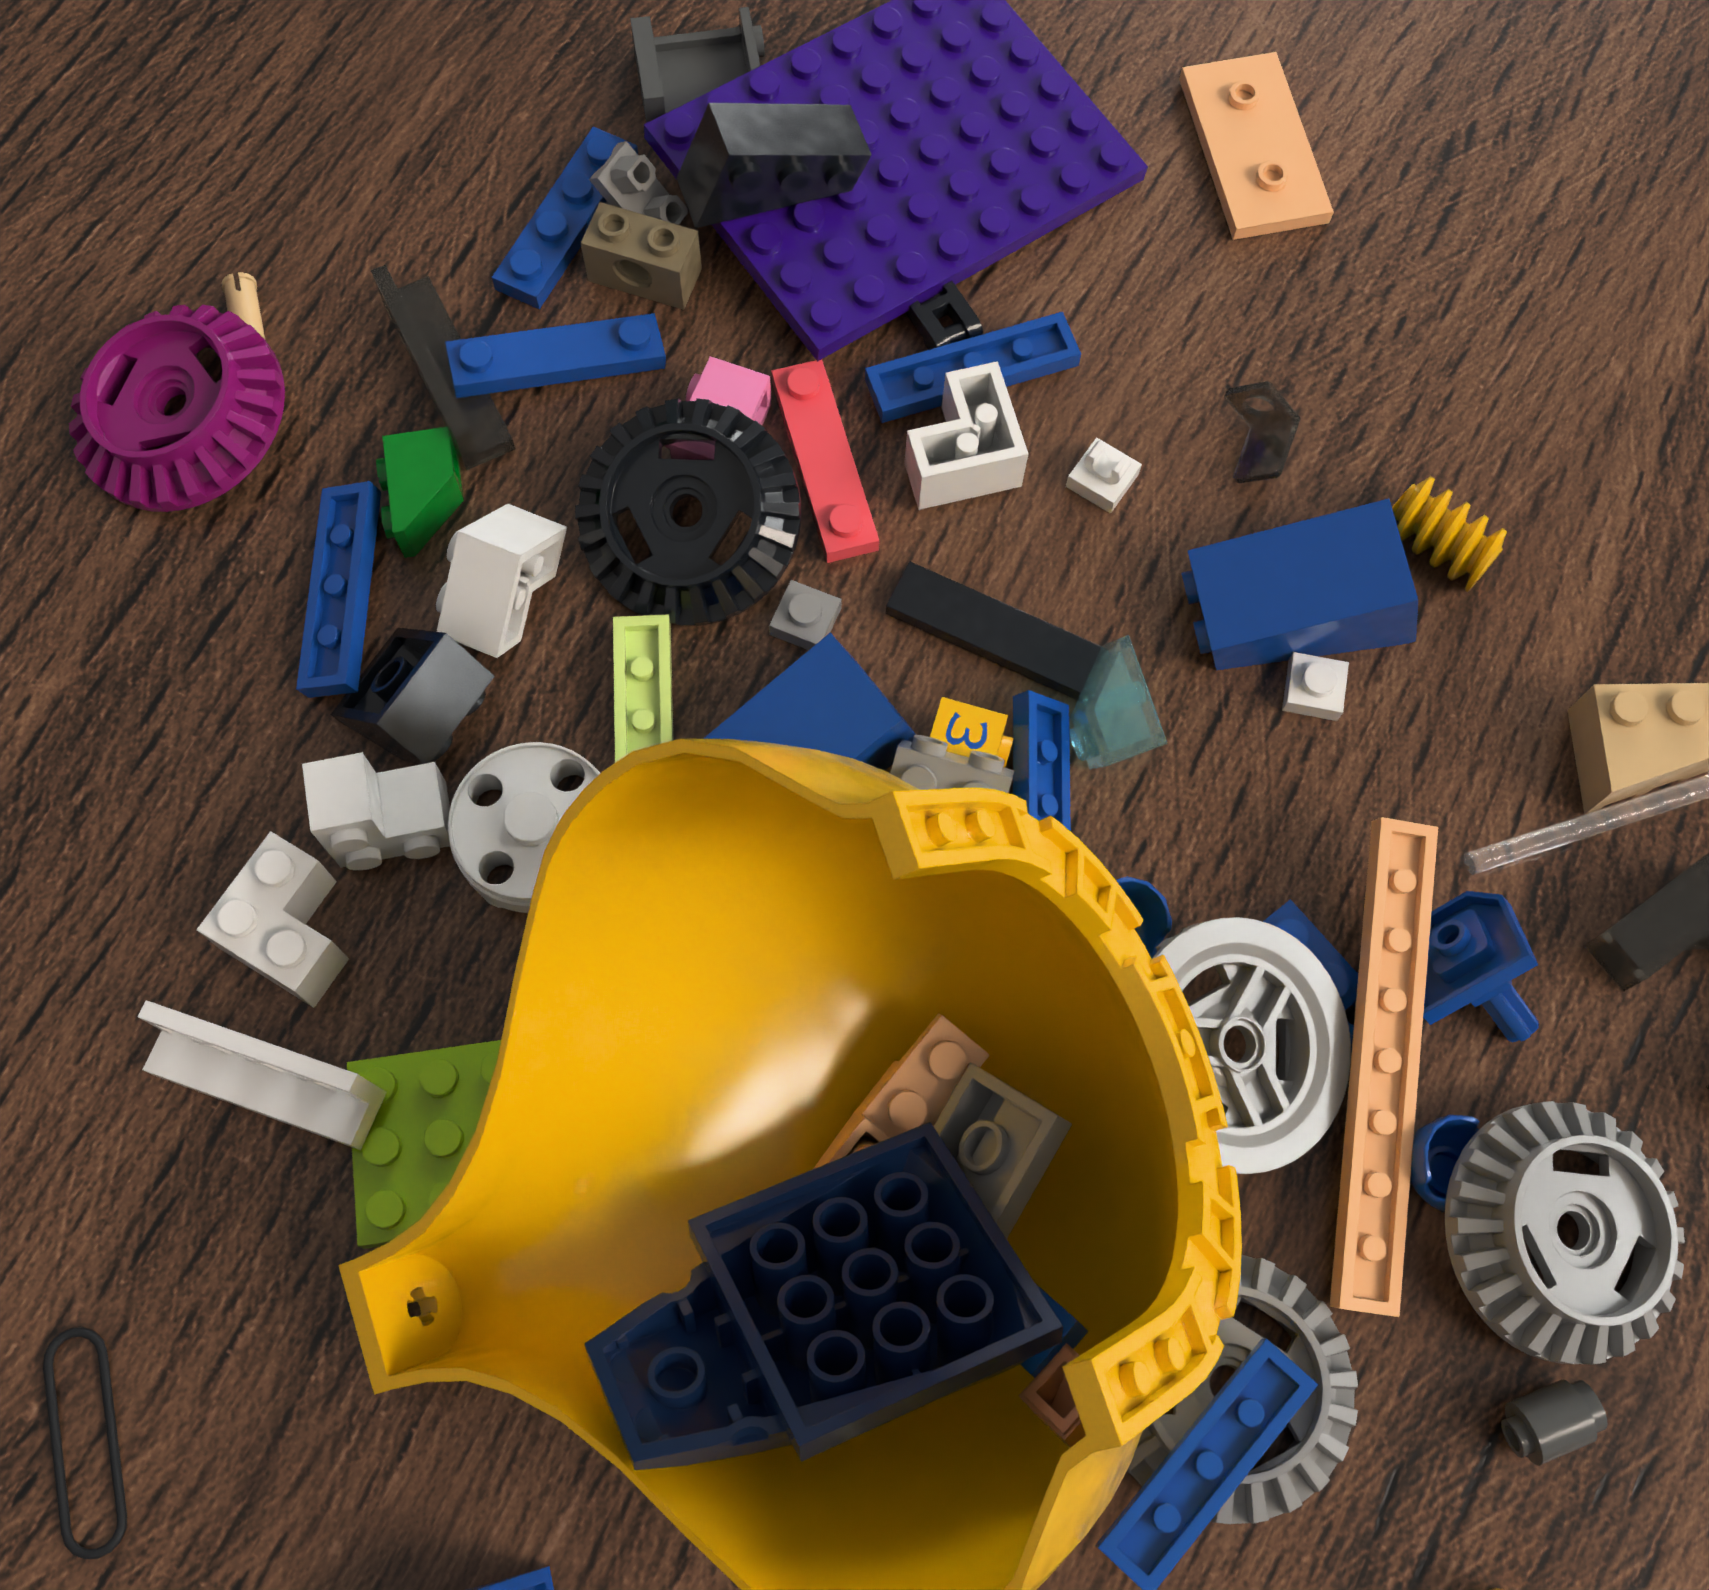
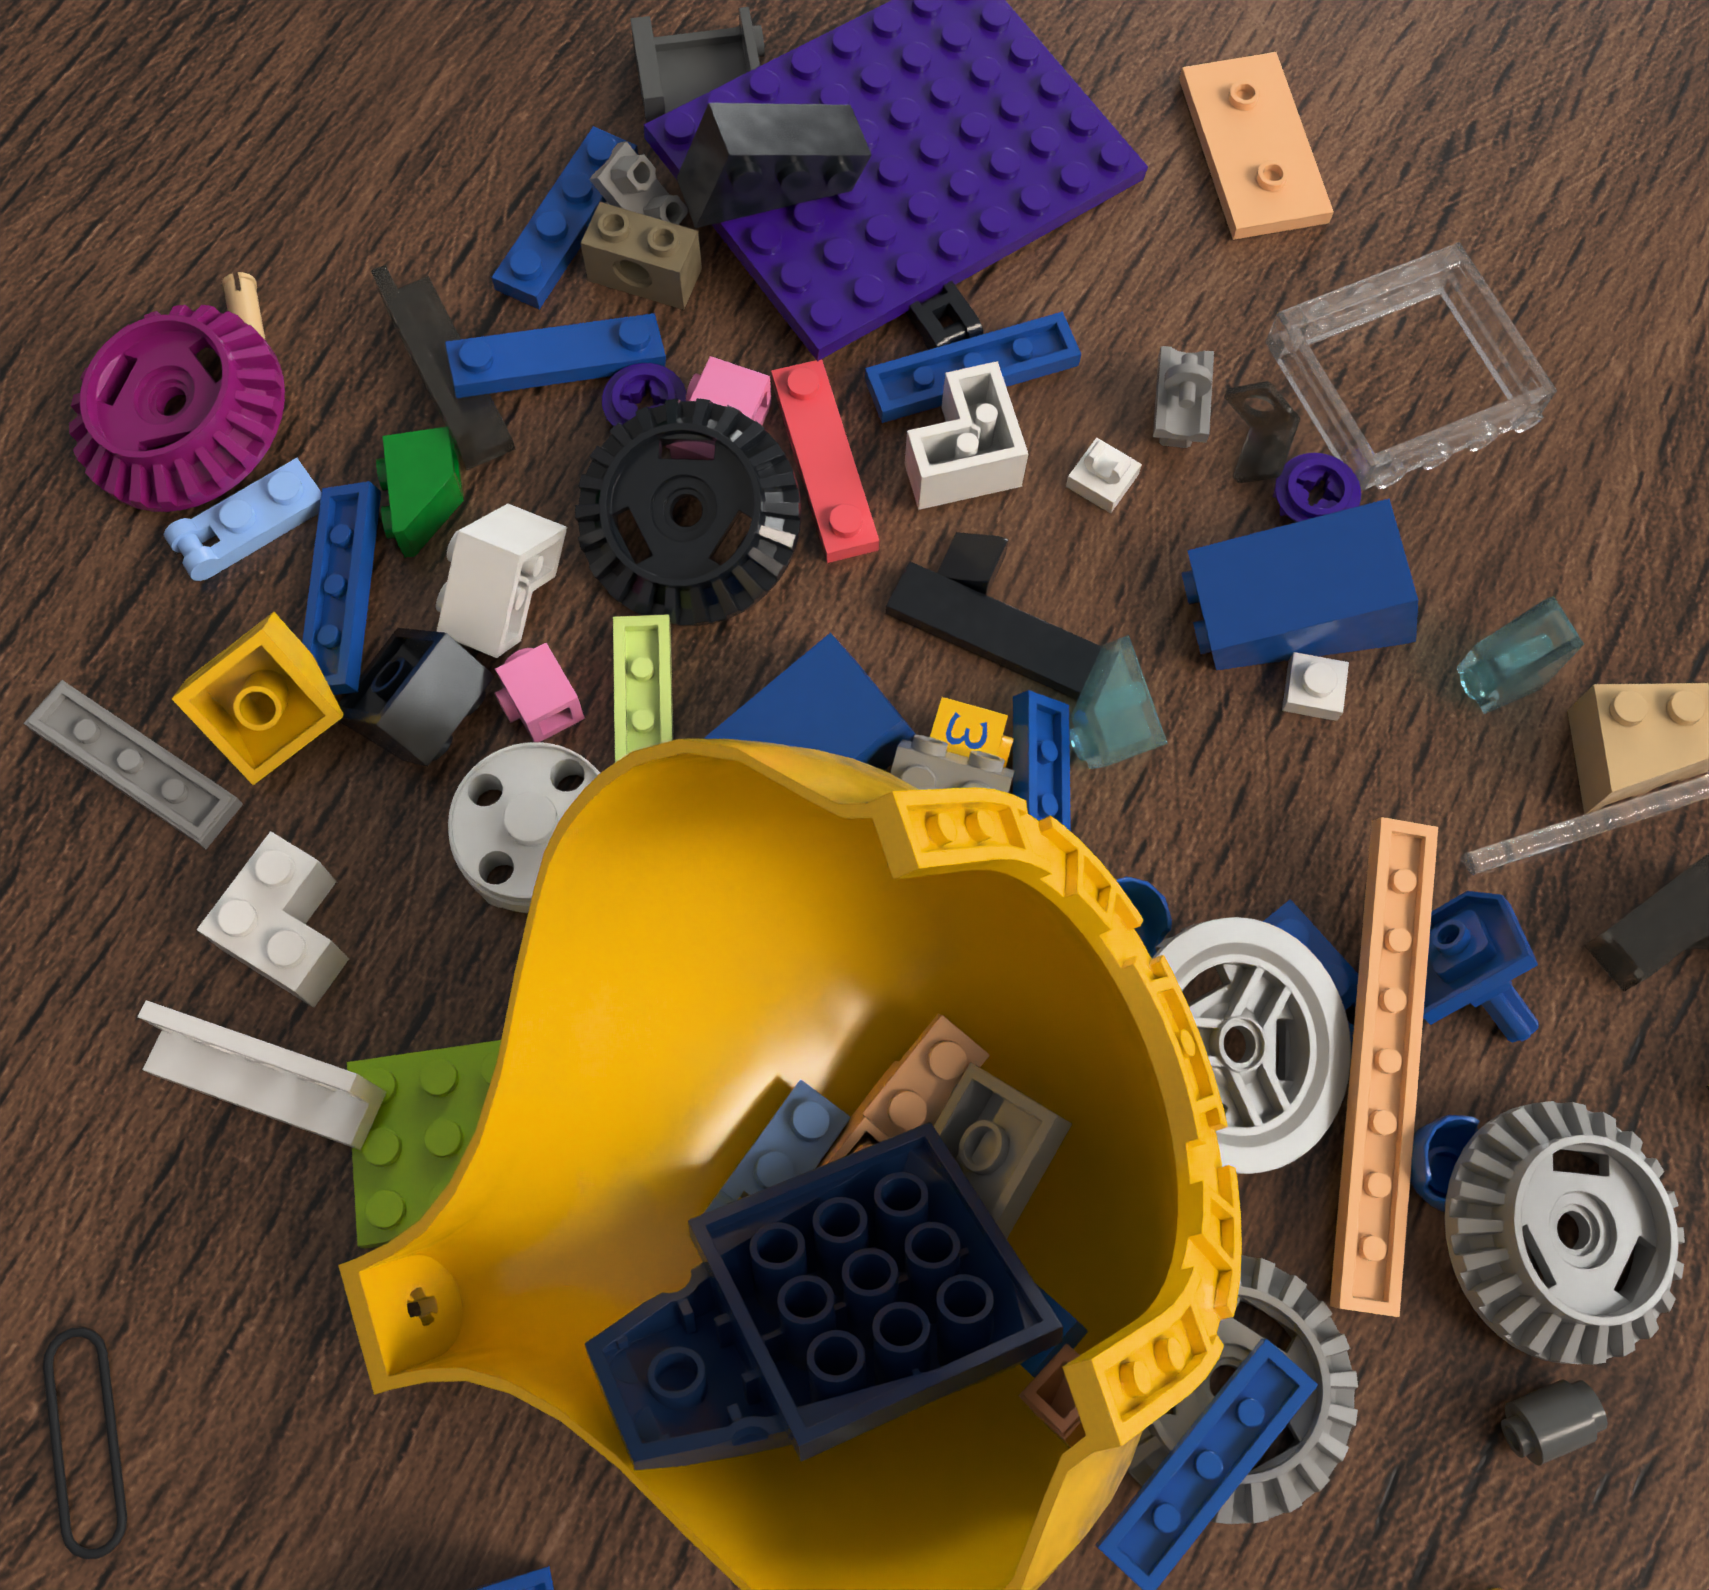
(134, 764): none -> light grey tile
(245, 521): none -> light blue plate
(260, 699): none -> yellow slope
(373, 814): white brick -> none
(537, 693): none -> bright pink brick
(630, 385): none -> dark purple gear
(787, 1146): none -> medium blue plate
(804, 615): light grey plate -> none
(974, 560): none -> black slope
(1183, 397): none -> light grey hips
(1305, 473): none -> dark purple gear
(1447, 532): yellow piece -> none
(1483, 321): none -> clear window
(1519, 656): none -> clear light blue slope

